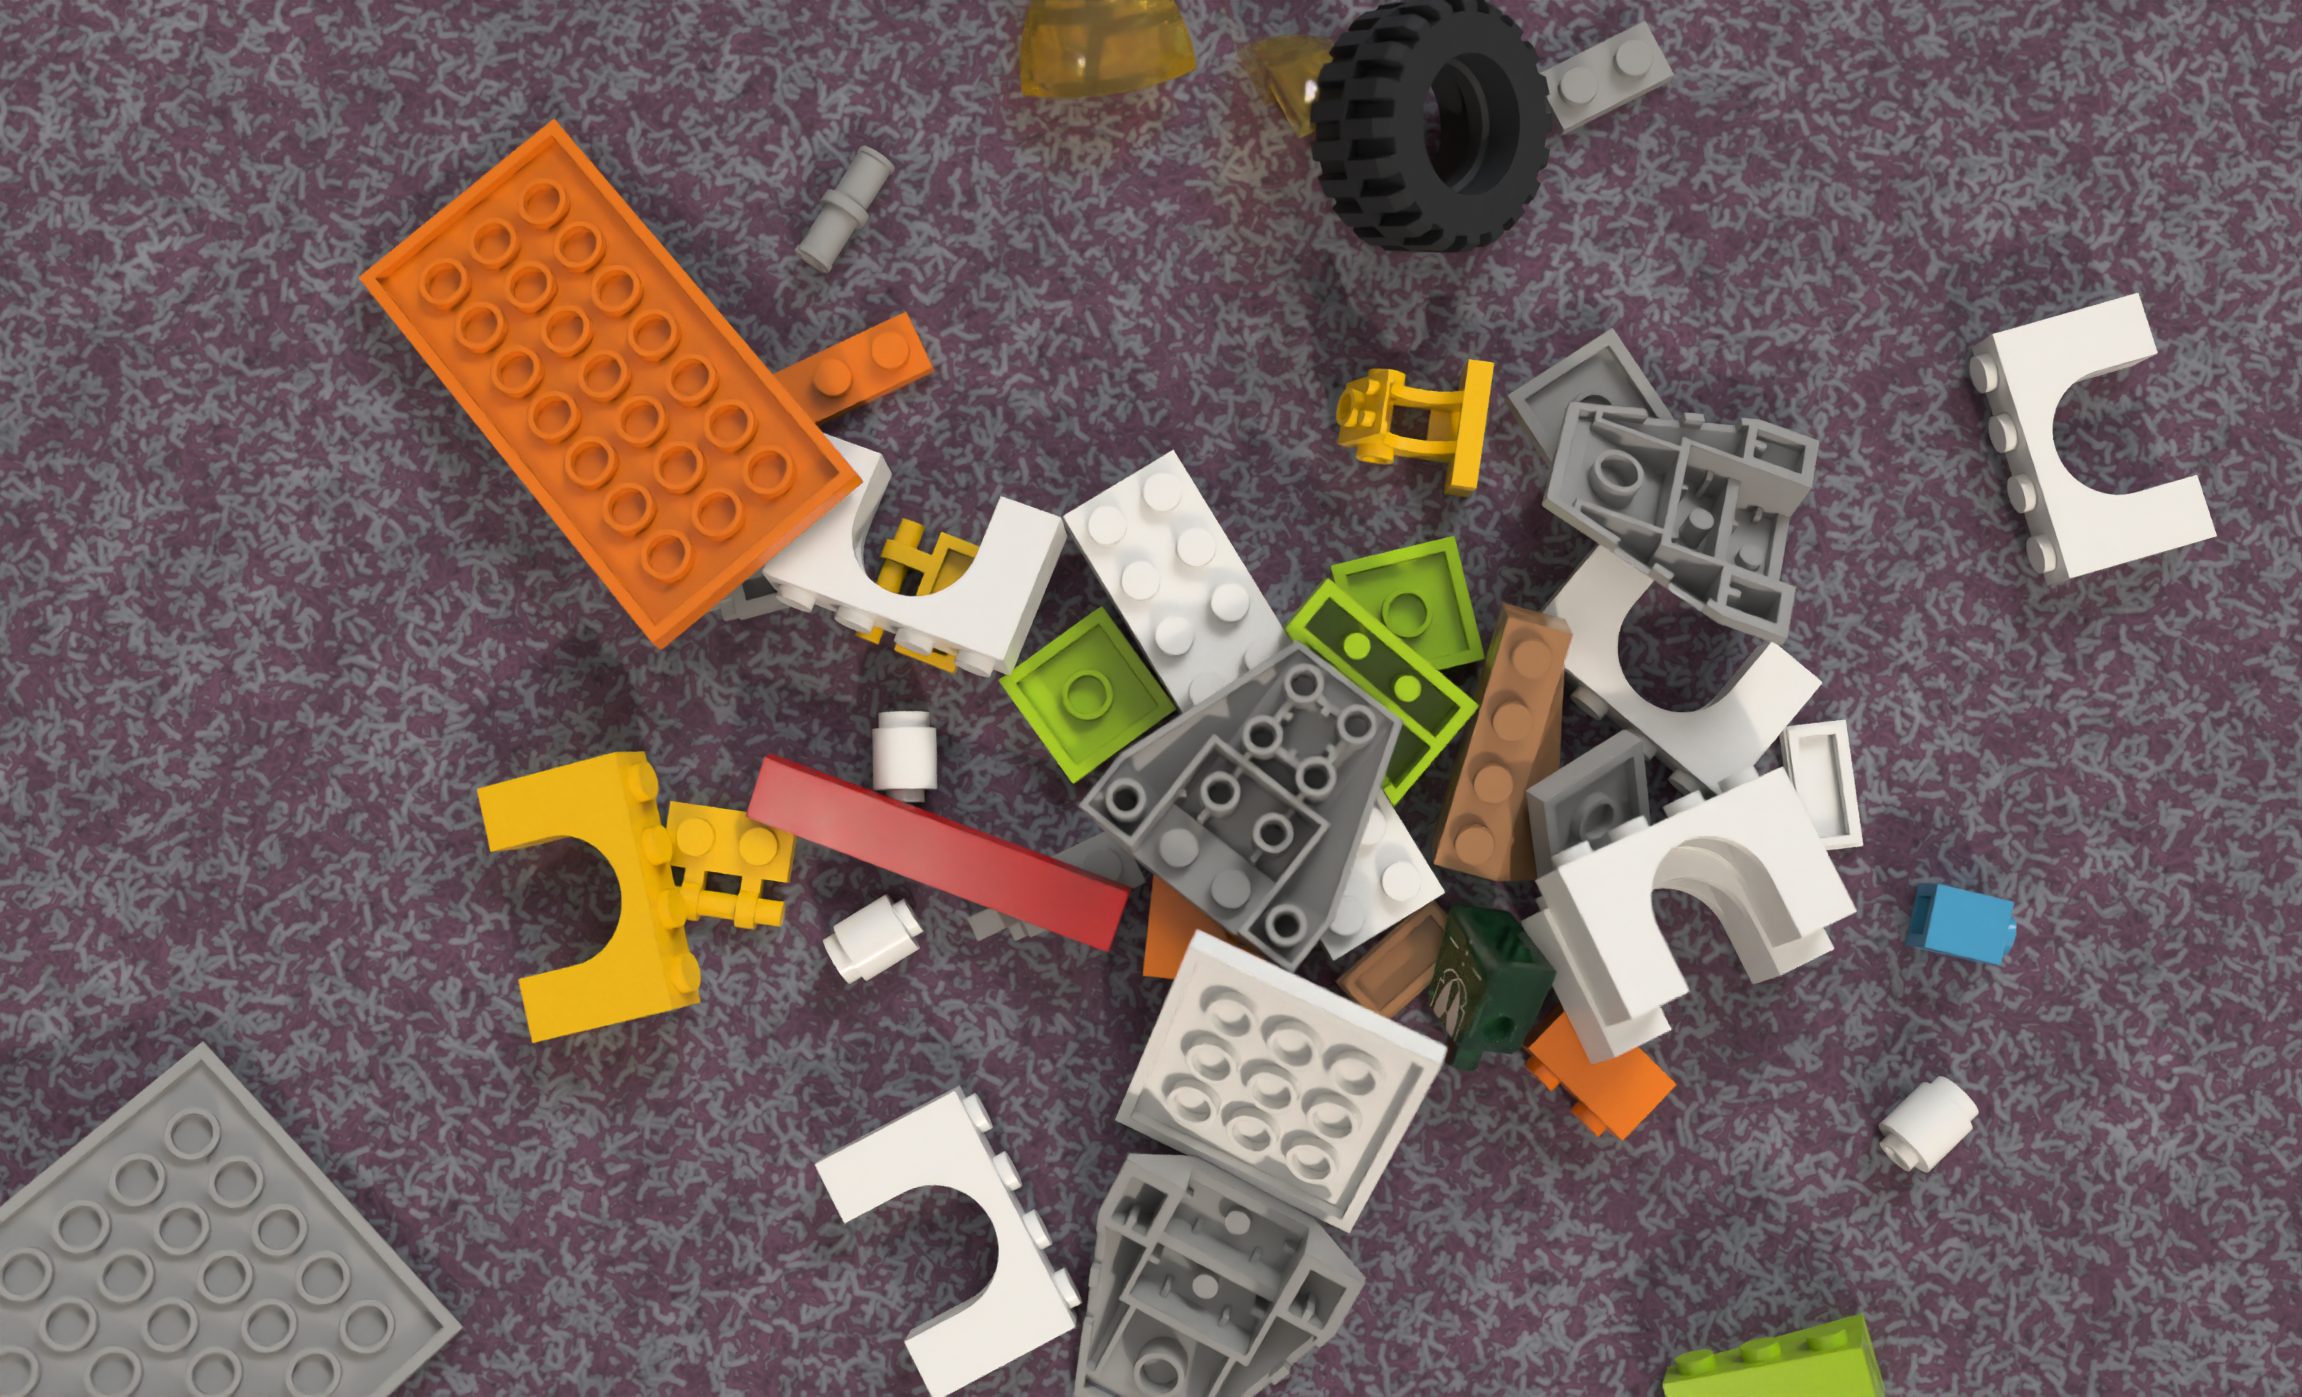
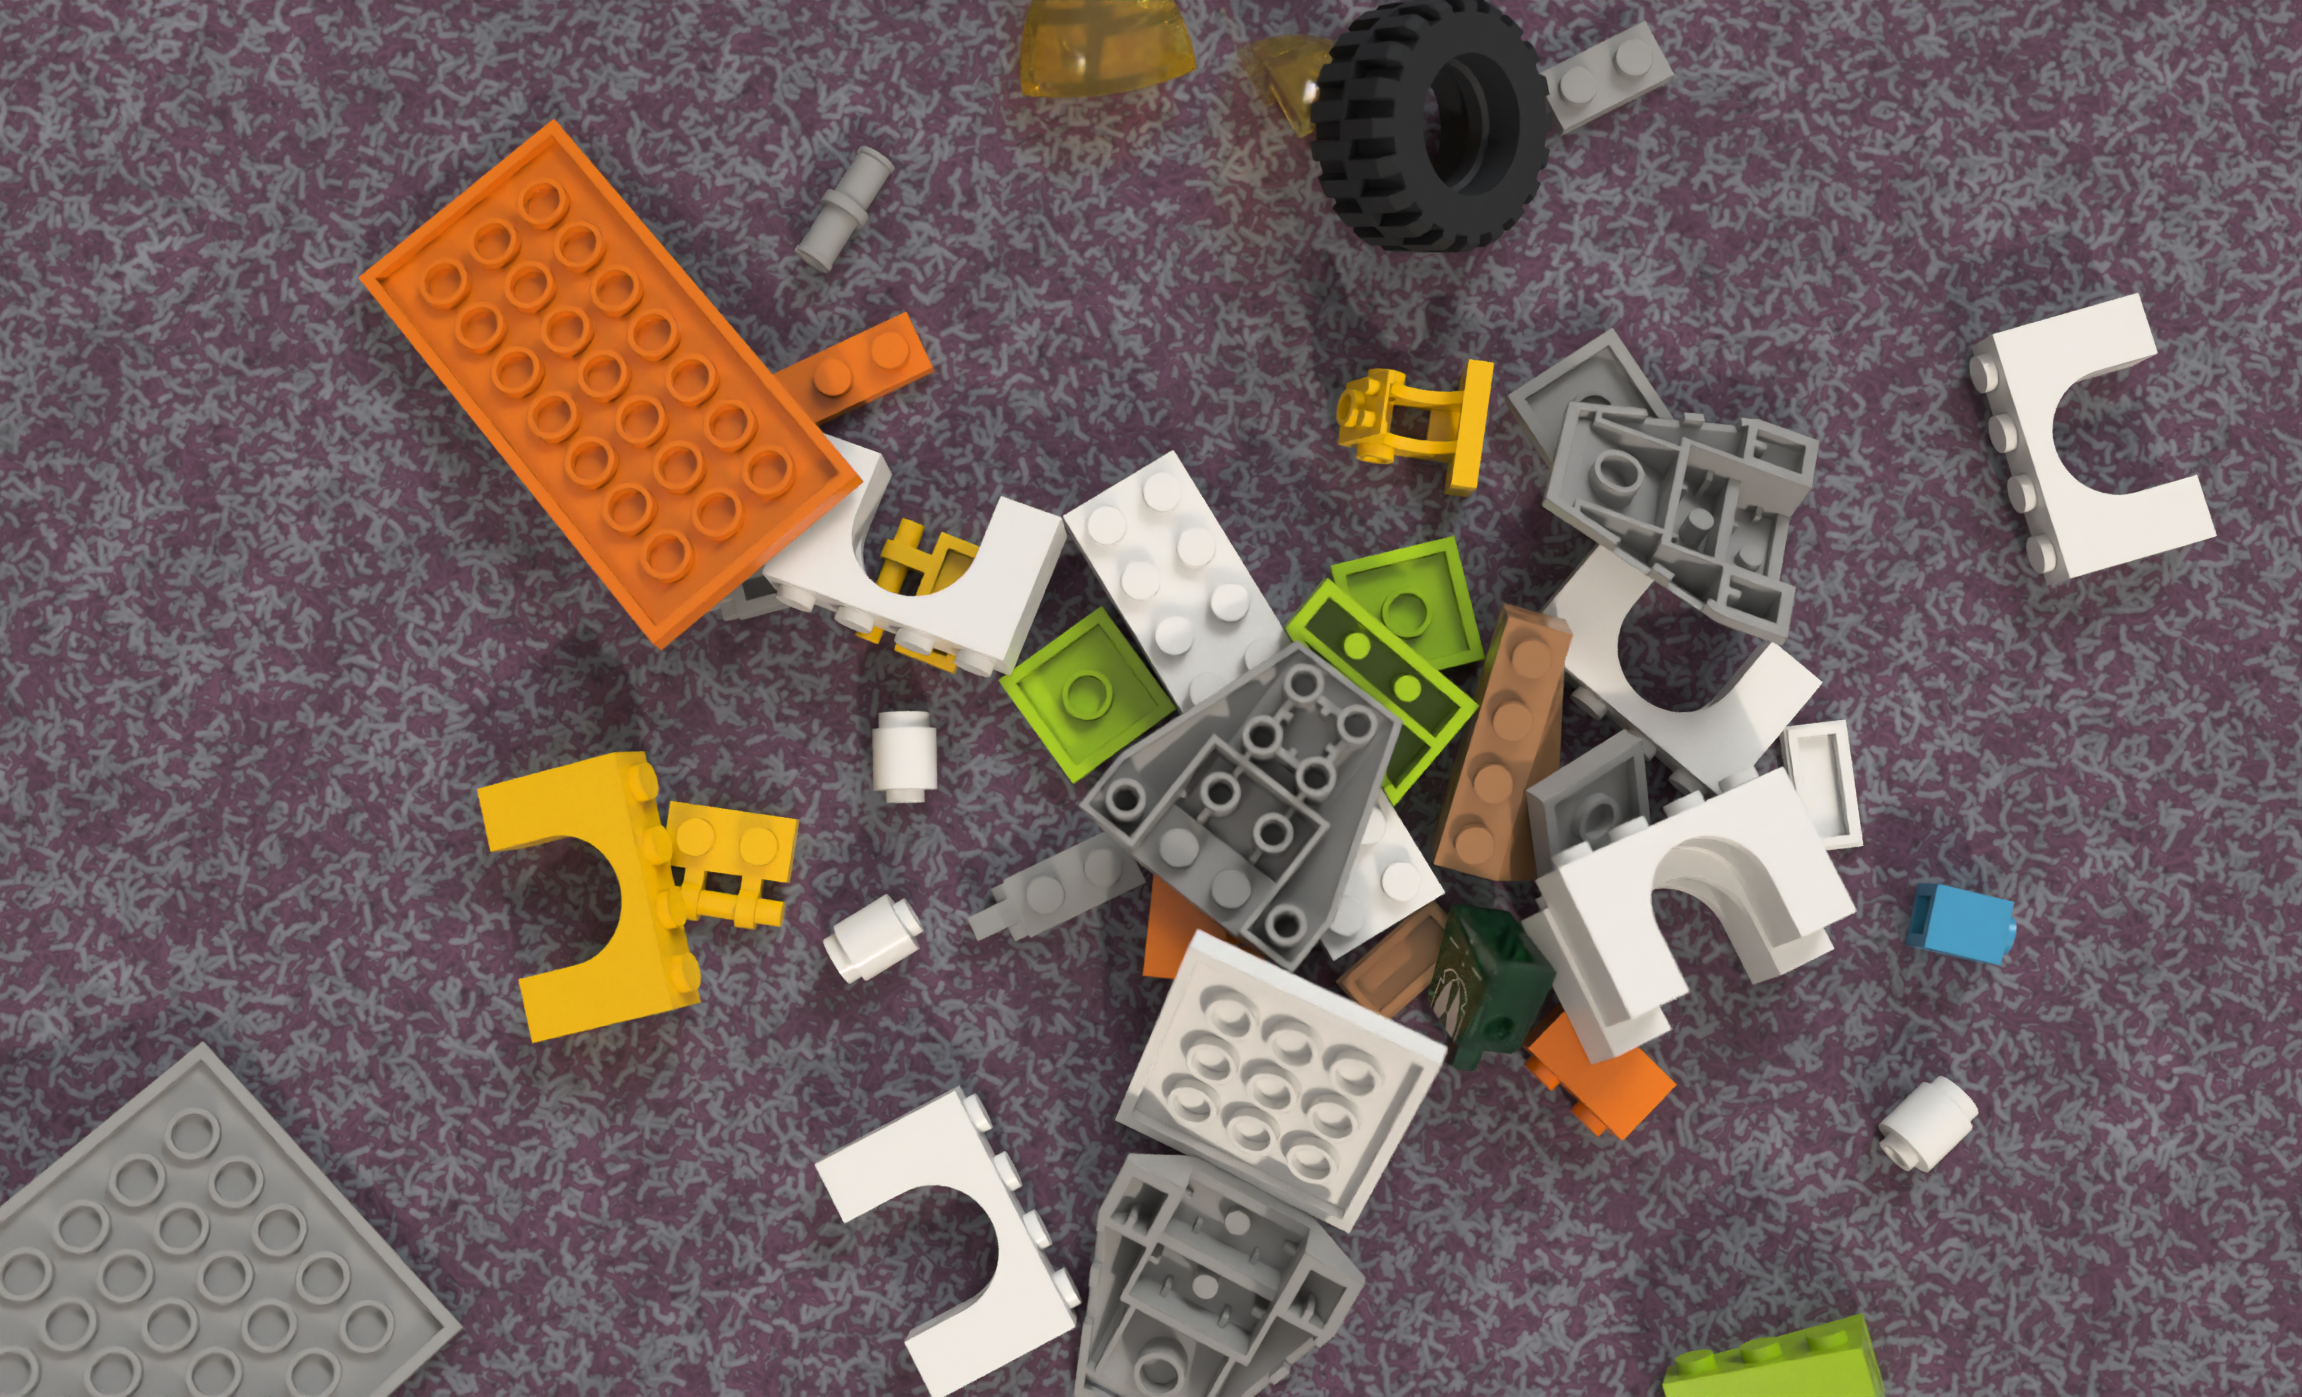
(938, 852): tile -> none

